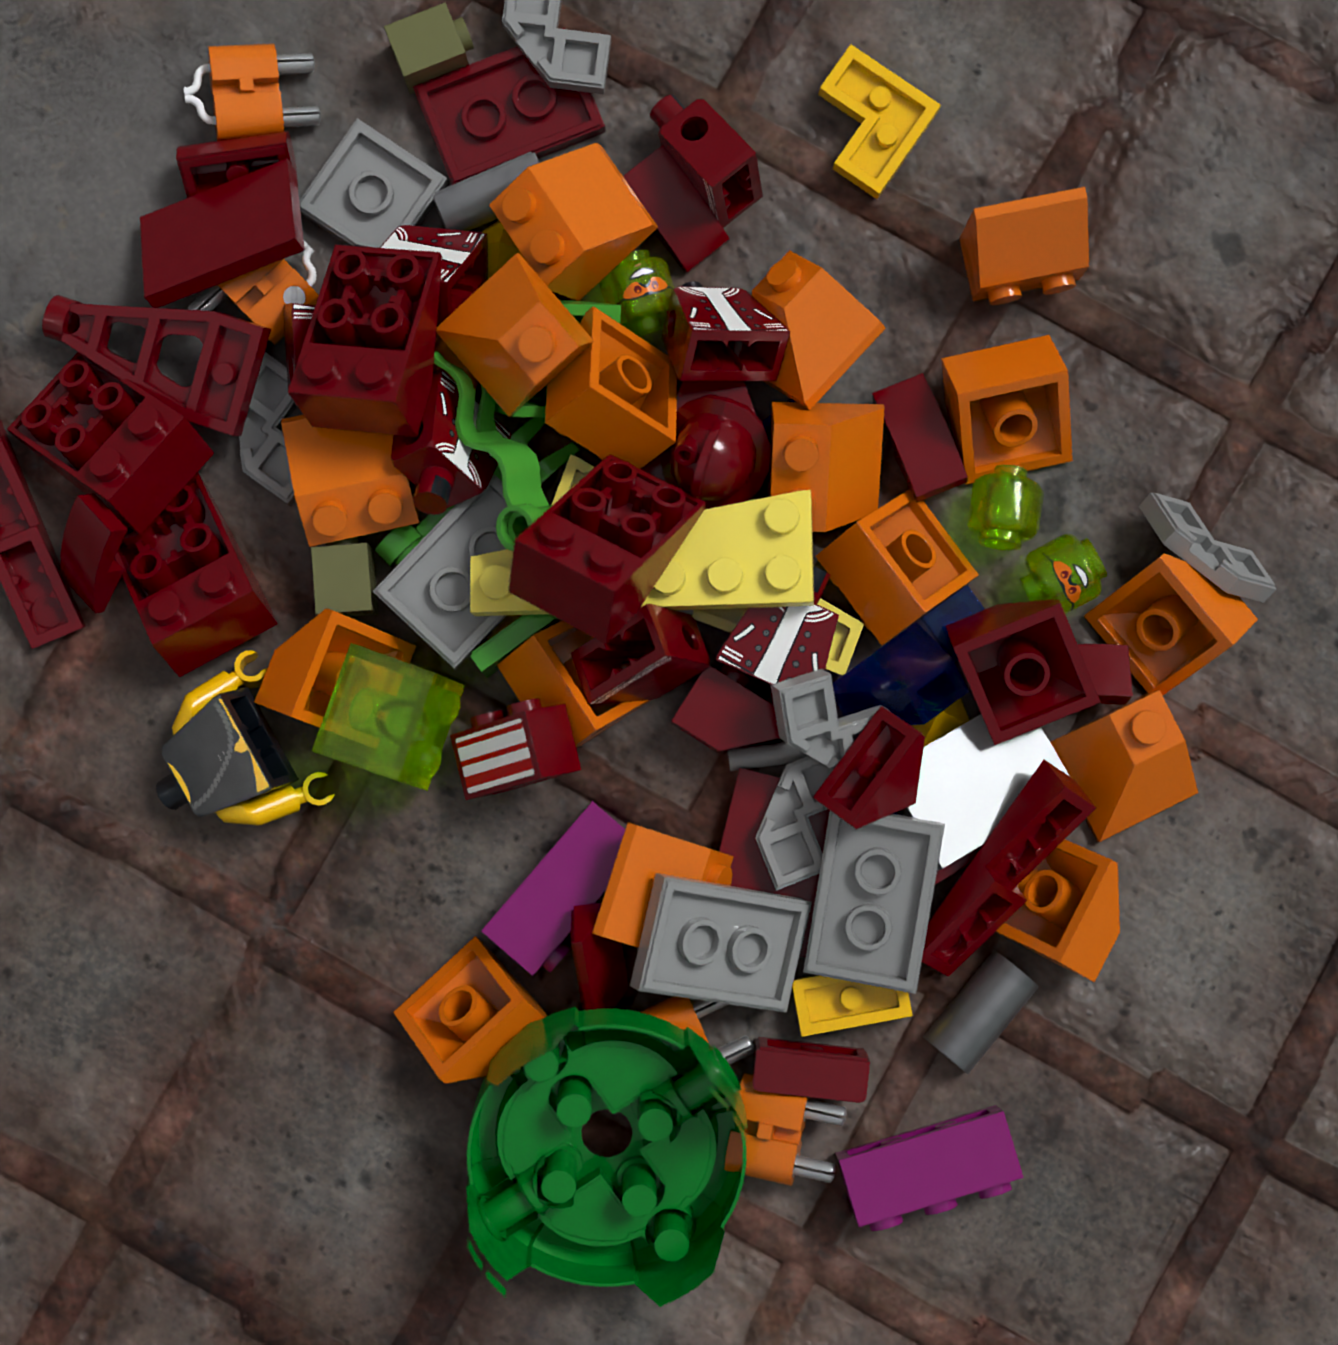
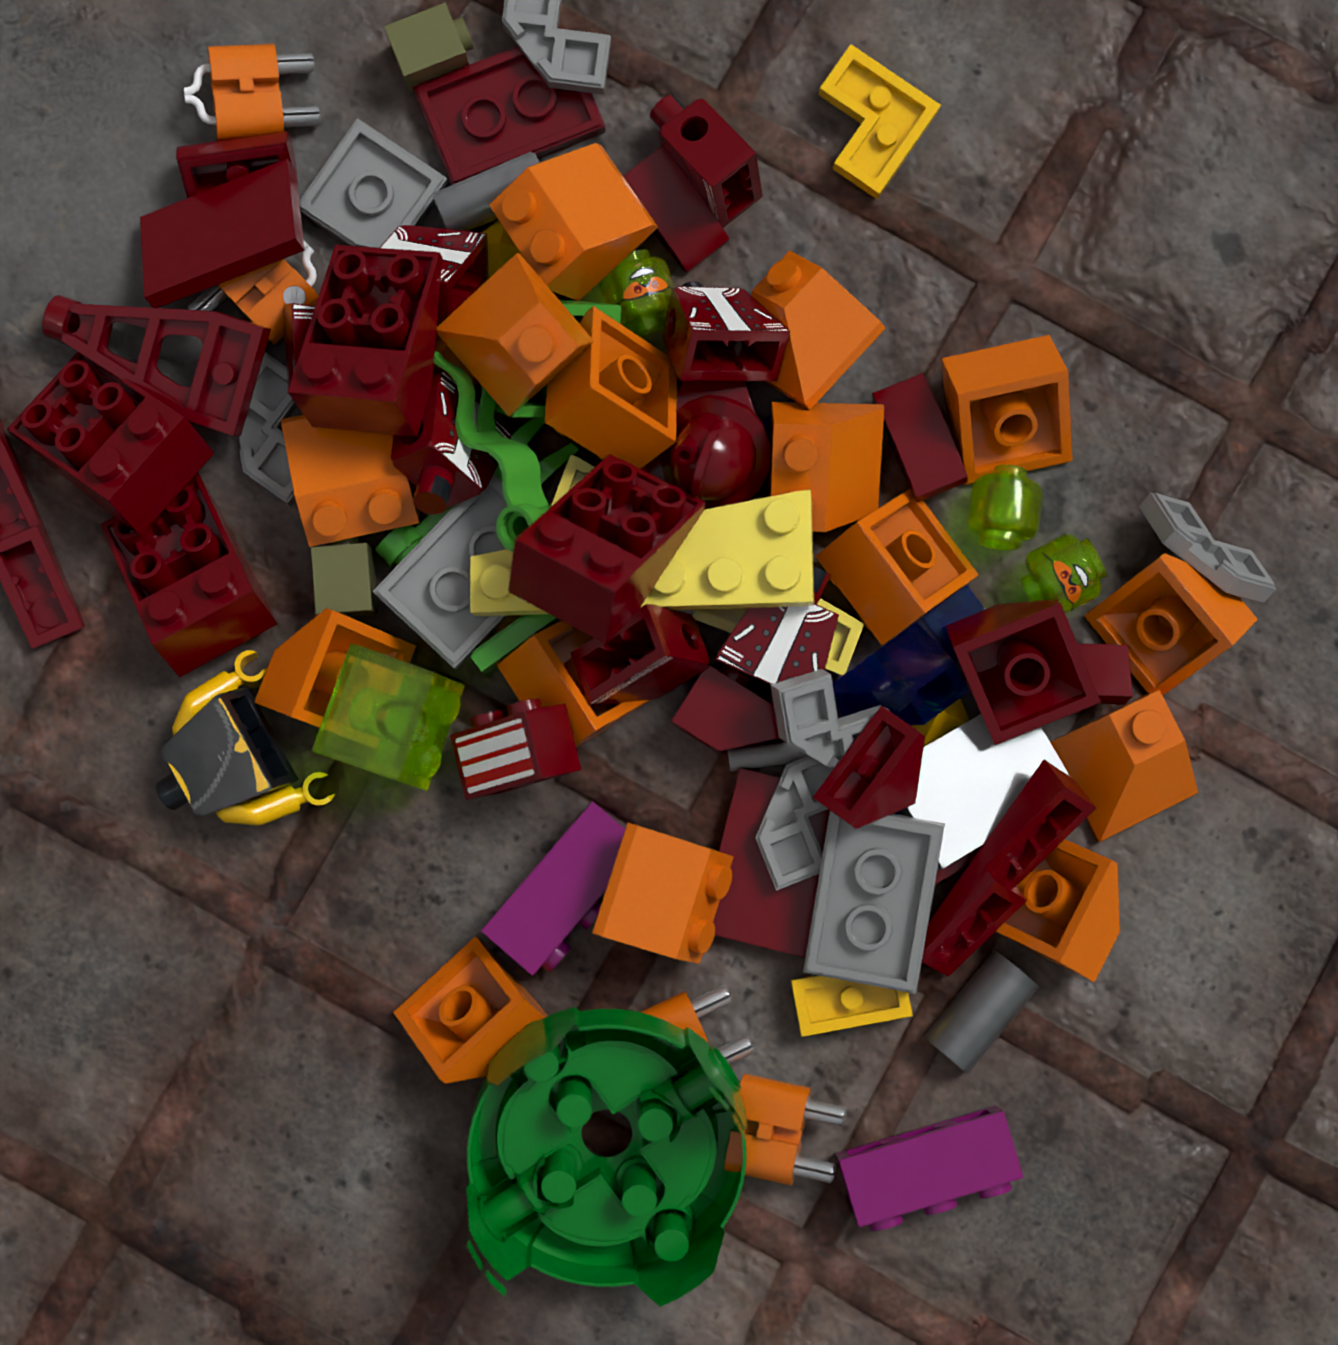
(90, 549): dark red slope -> none
(597, 961): dark red slope -> none
(720, 943): light grey tile -> none
(810, 1069): dark red slope -> none
(1027, 246): orange slope -> none

